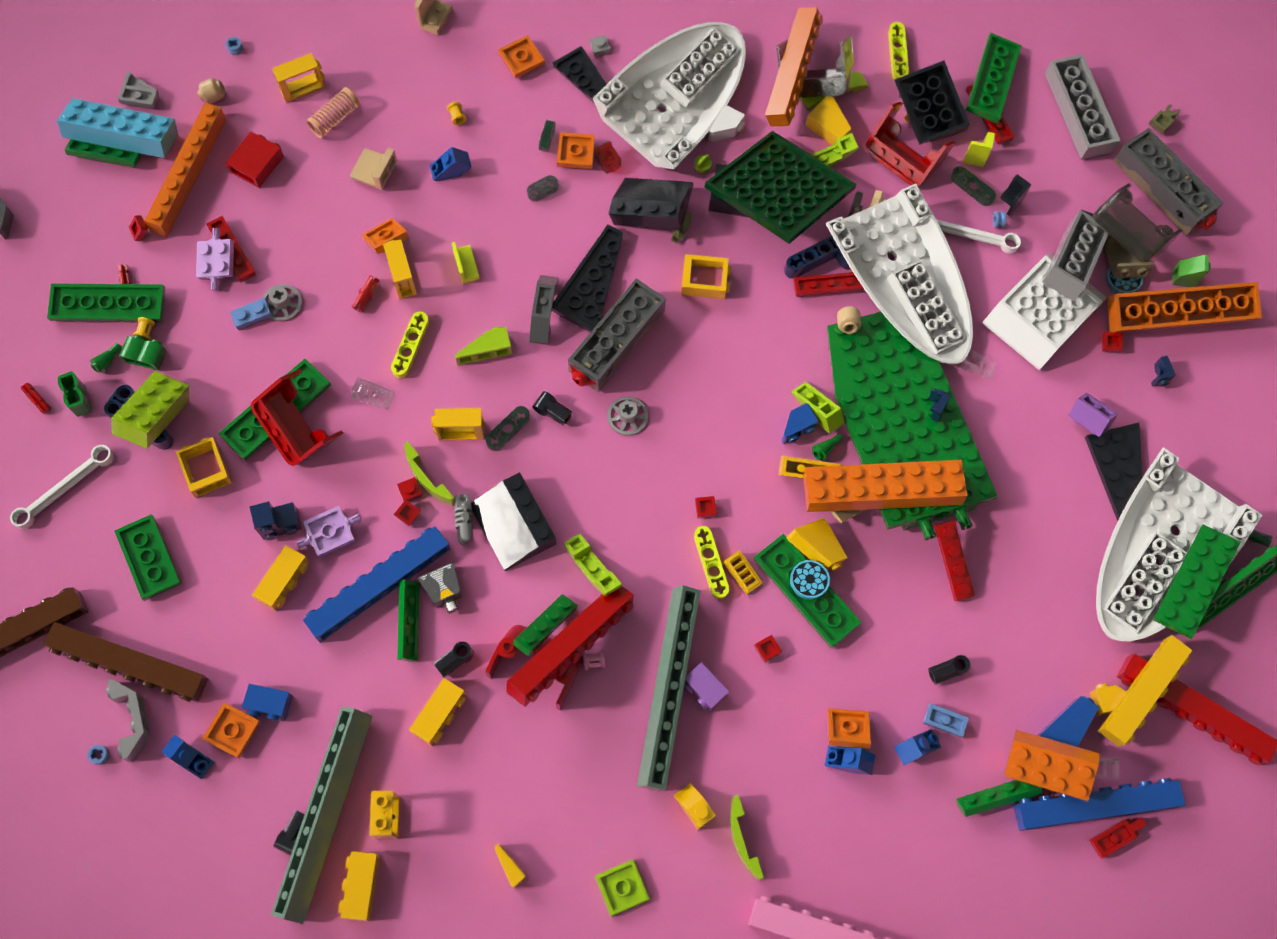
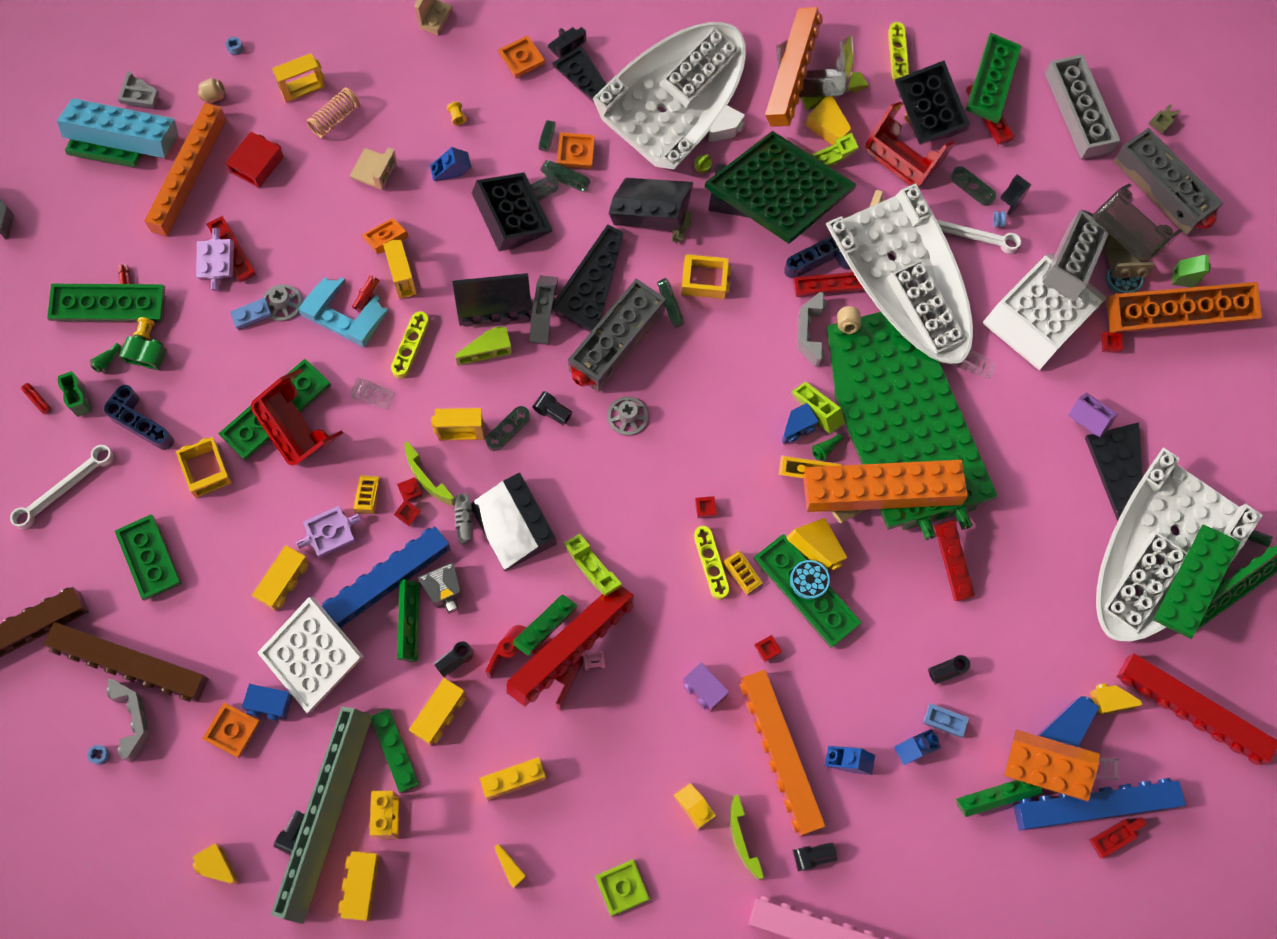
(138, 228): red plate -> none
(150, 409): lime brick -> none
(187, 756): blue slope -> none
(214, 864): none -> yellow slope
(275, 521): dark blue brick -> none
(310, 654): none -> white plate
(359, 331): none -> medium azure wedge
(362, 508): none -> yellow slope
(394, 751): none -> green plate
(465, 263): neon yellow panel -> none
(493, 299): none -> black slope
(510, 211): none -> black slope
(512, 778): none -> yellow brick
(565, 175): none -> clear green beam
(567, 41): none -> black panel
(599, 45): light grey plate -> none
(607, 157): clear red brick -> none
(668, 689): sand green brick -> none
(671, 302): none -> clear green beam
(782, 753): none -> orange brick
(810, 856): none -> black piece
(811, 350): none -> light grey slope
(848, 728): orange plate -> none
(856, 207): clear smoke plate -> none
(940, 401): dark blue bracket -> none
(979, 152): neon yellow panel -> none
(1145, 691): yellow brick -> none
(1164, 370): dark blue bracket -> none

